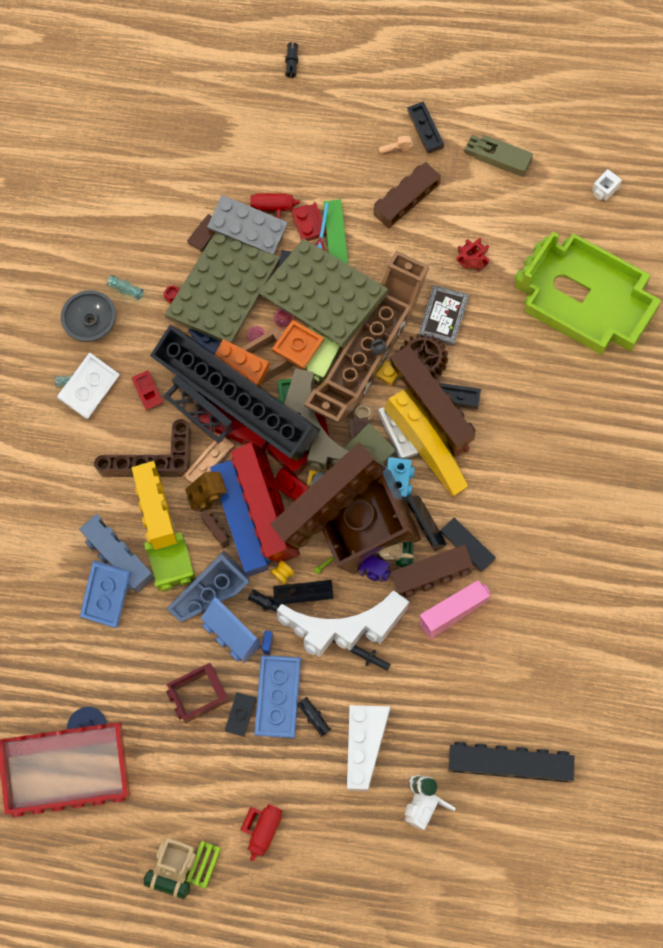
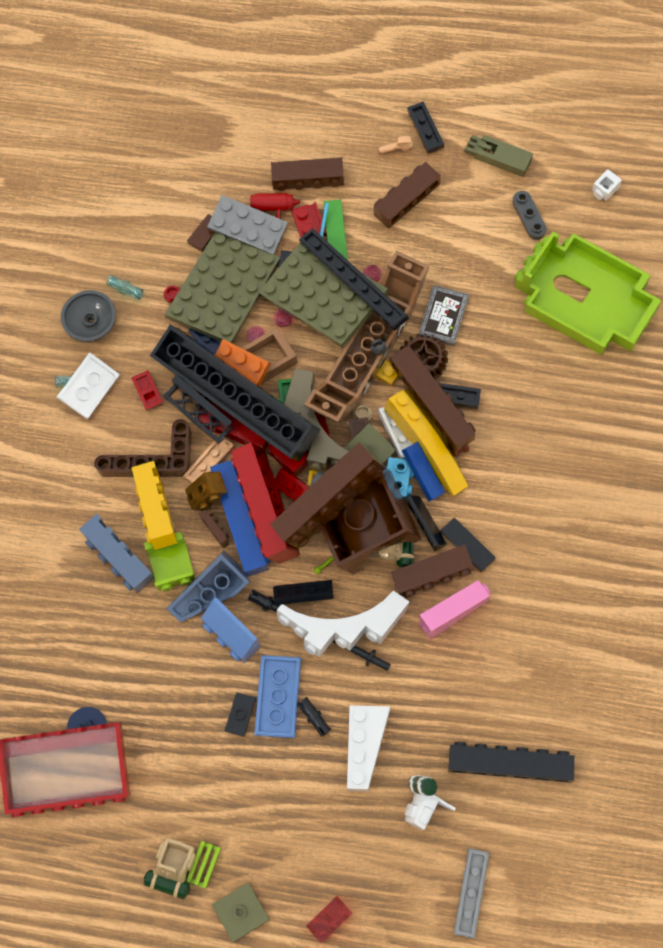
(105, 594): medium blue tile -> none
(188, 678): dark red window -> none
(240, 912): none -> olive plate
(264, 829): red piece -> none
(267, 642): blue tile -> none
(282, 572): yellow wheel -> none
(291, 59): black pin -> none
(298, 344): orange plate -> none
(307, 174): none -> reddish brown brick
(324, 359): yellowish green slope -> none
(329, 919): none -> clear red hinge
(354, 279): none -> black tile
(373, 272): none -> clear pink plate
(375, 569): dark purple brick -> none
(423, 471): none -> blue tile
(471, 893): none -> light grey tile
(476, 258): red piece -> none
(529, 221): none -> dark grey plate

